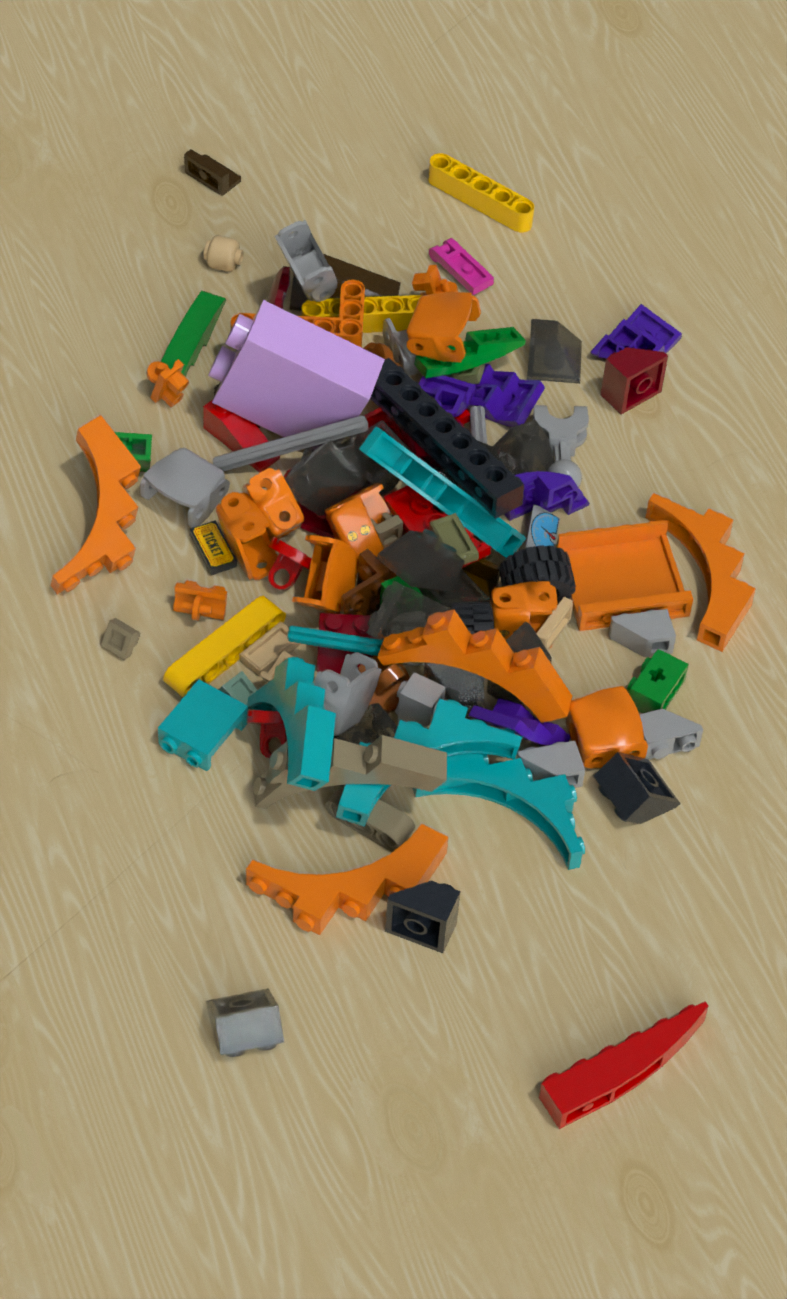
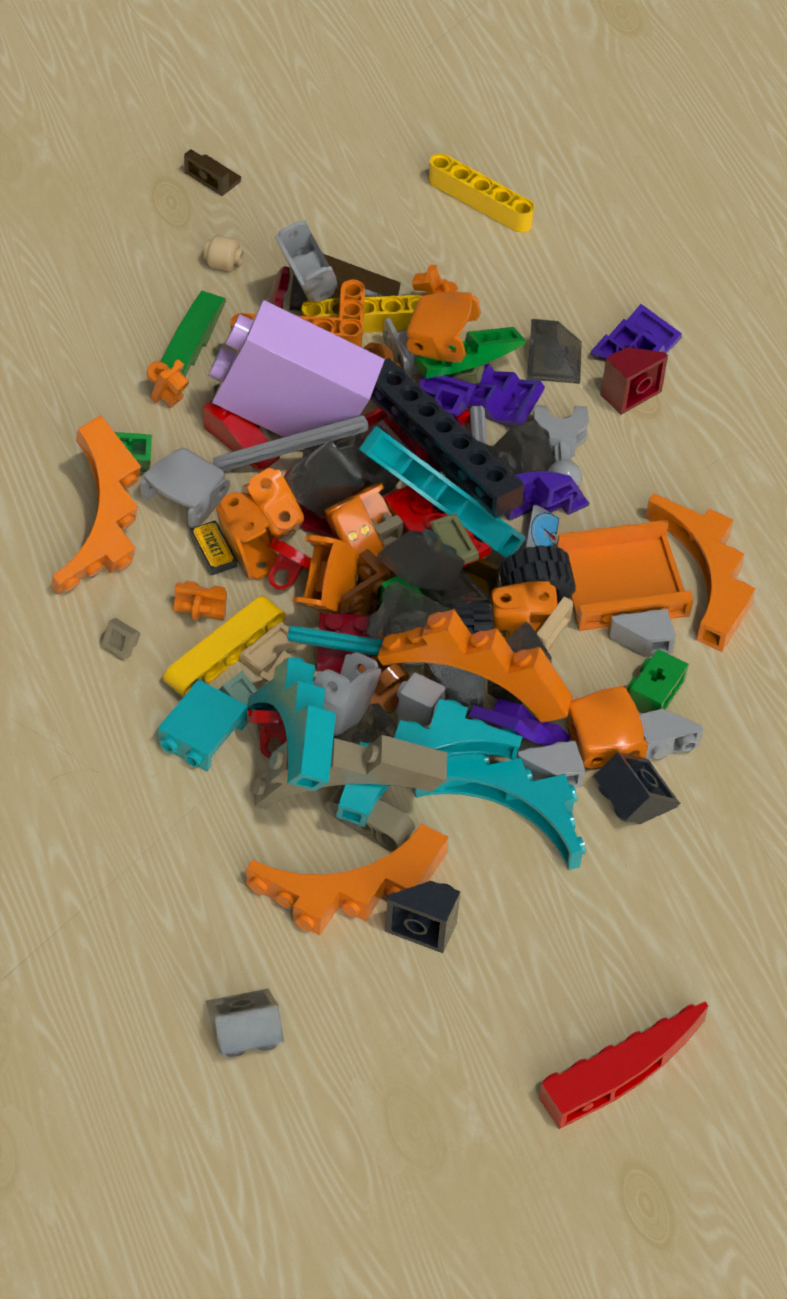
(462, 266): dark pink plate -> none

